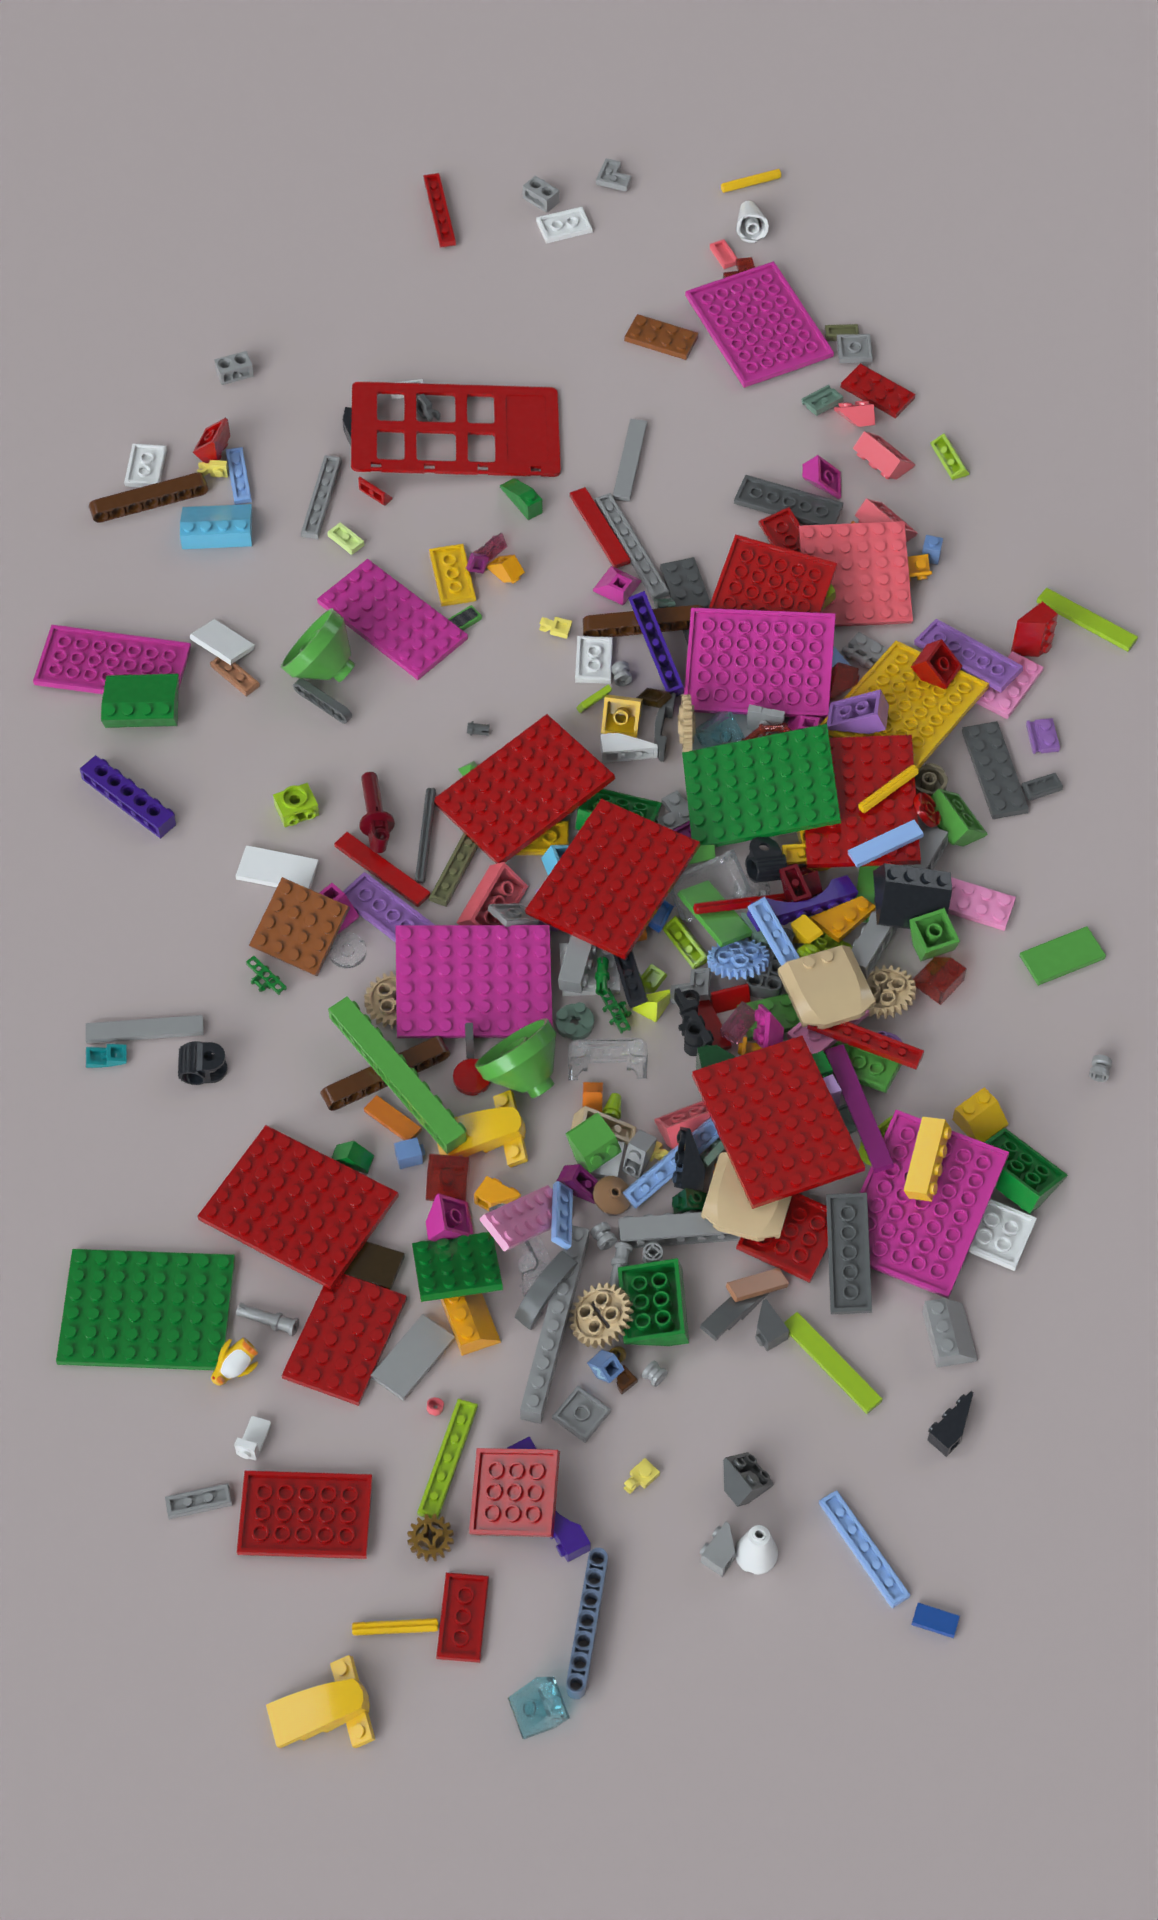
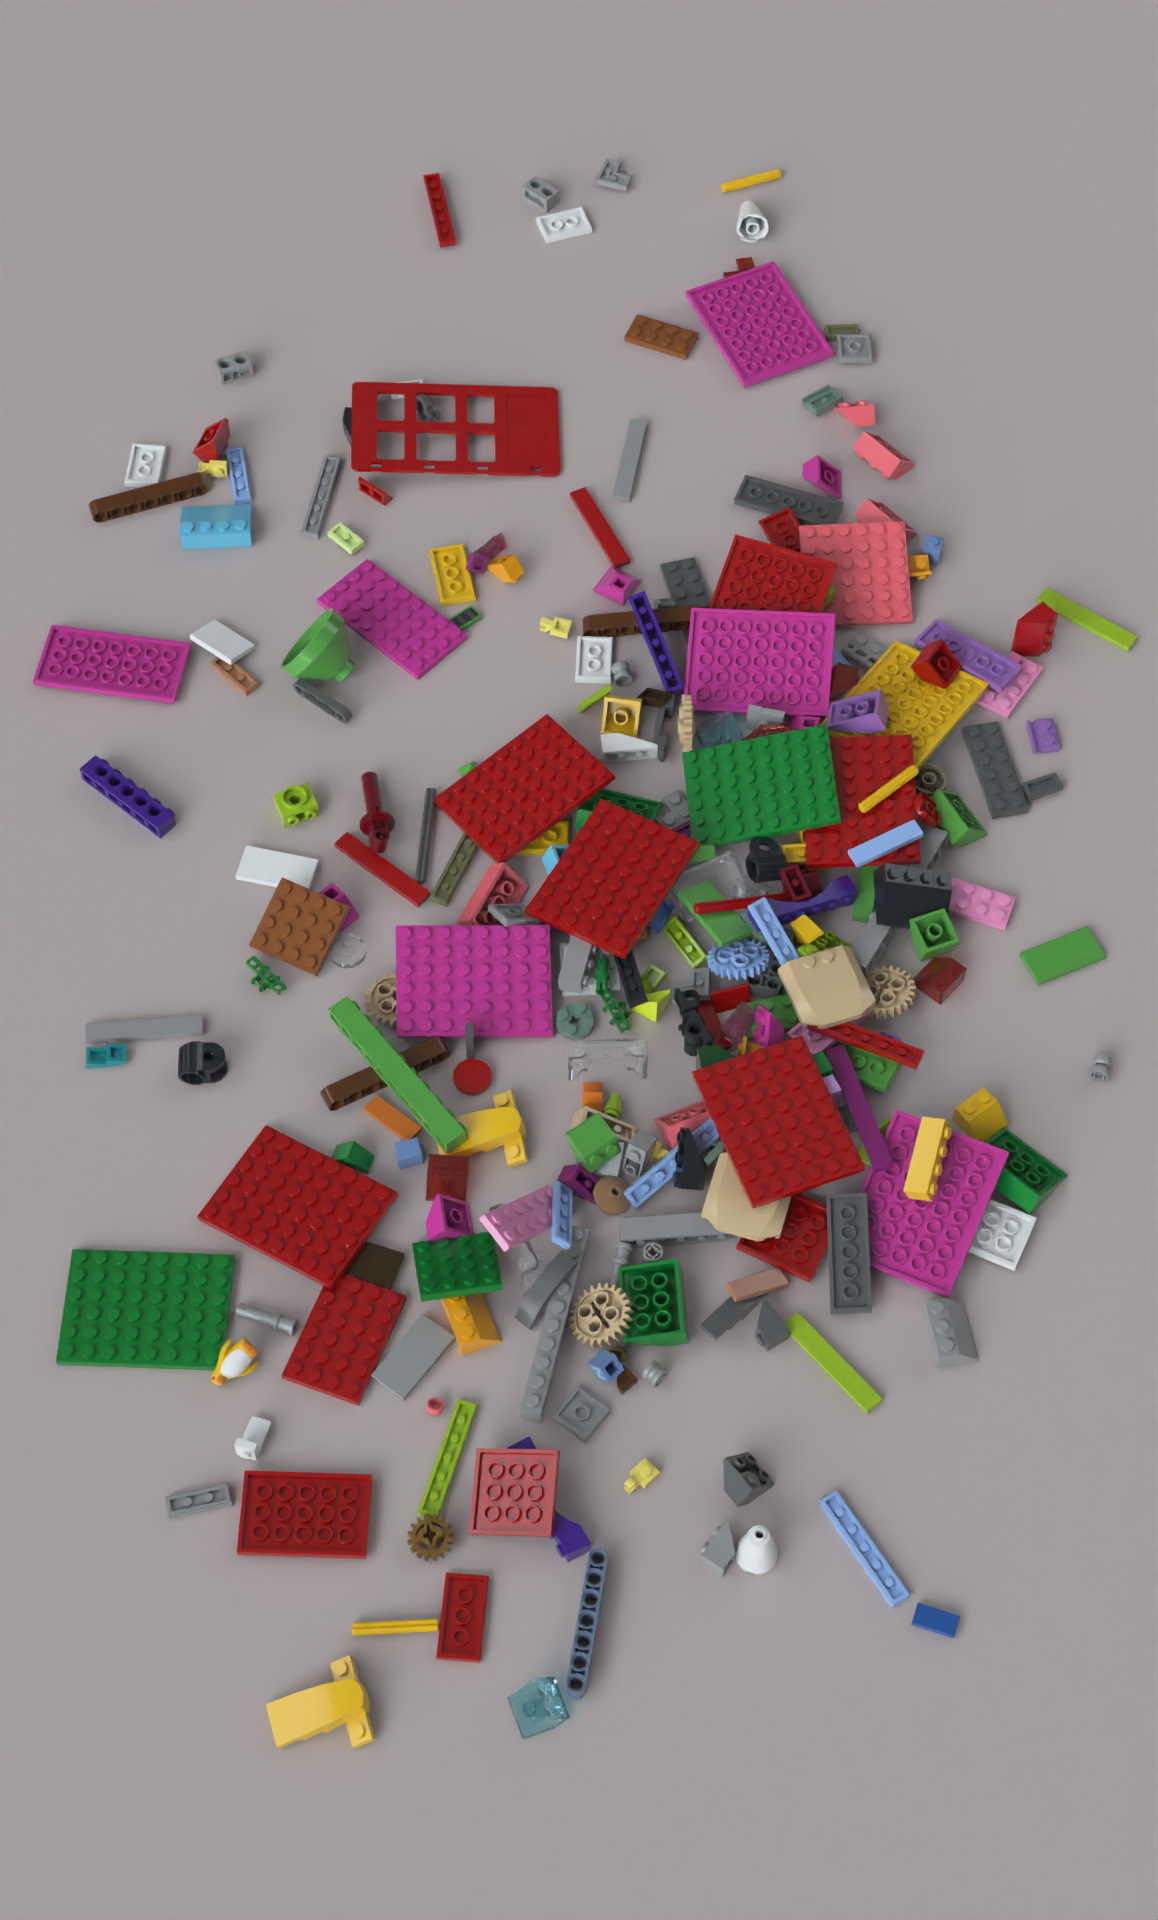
(140, 700): green slope -> none
(381, 906): medium lavender plate -> none
(479, 729): dark grey pin -> none
(493, 1192): light orange slope -> none
(522, 1059): bright green cone -> none
(523, 497): green slope -> none
(604, 1237): light grey wheel -> none
(632, 546): light grey tile -> none
(688, 1200): dark green bracket -> none
(723, 253): coral tile -> none
(844, 918): light orange wing -> none
(877, 390): red plate -> none
(949, 457): lime slope -> none
(949, 1431): black slope -> none

